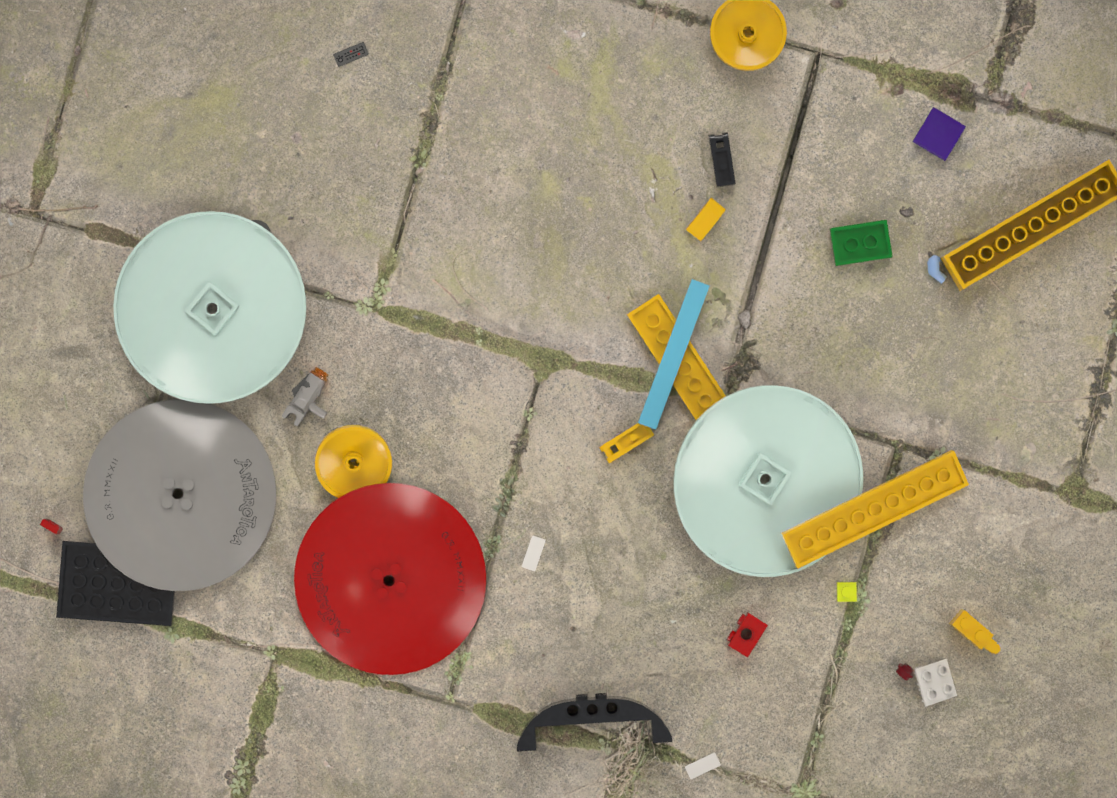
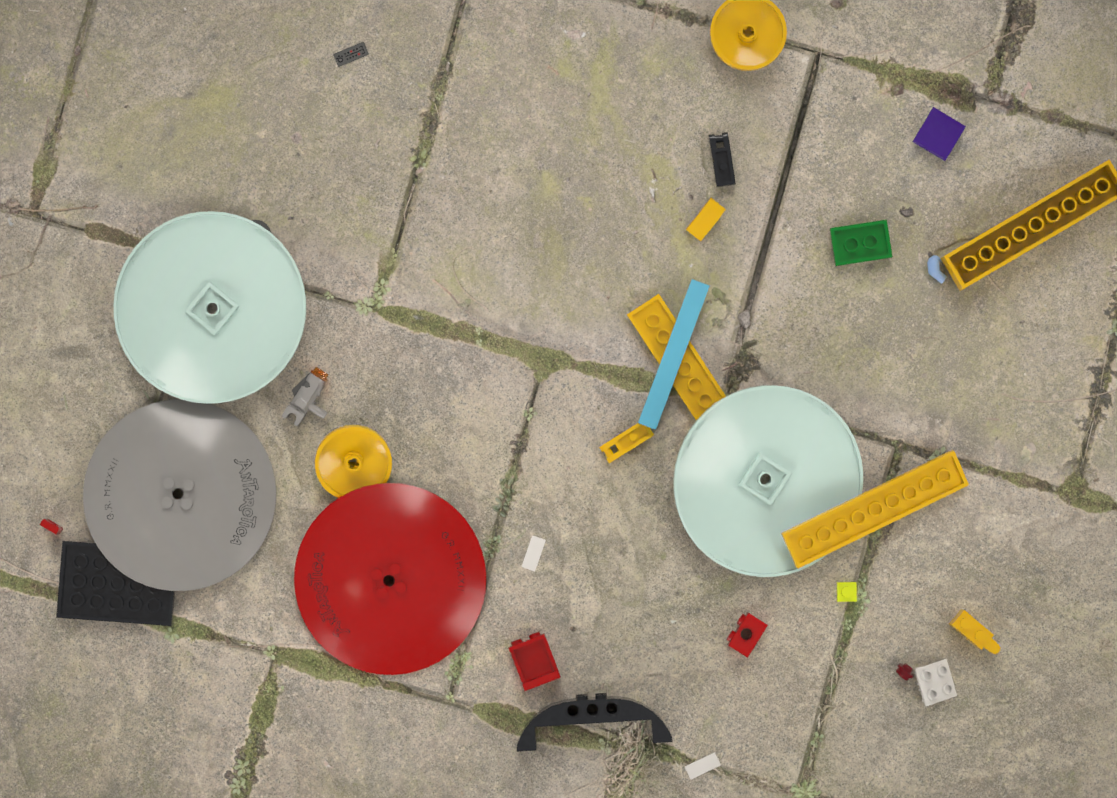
(534, 661): none -> red panel

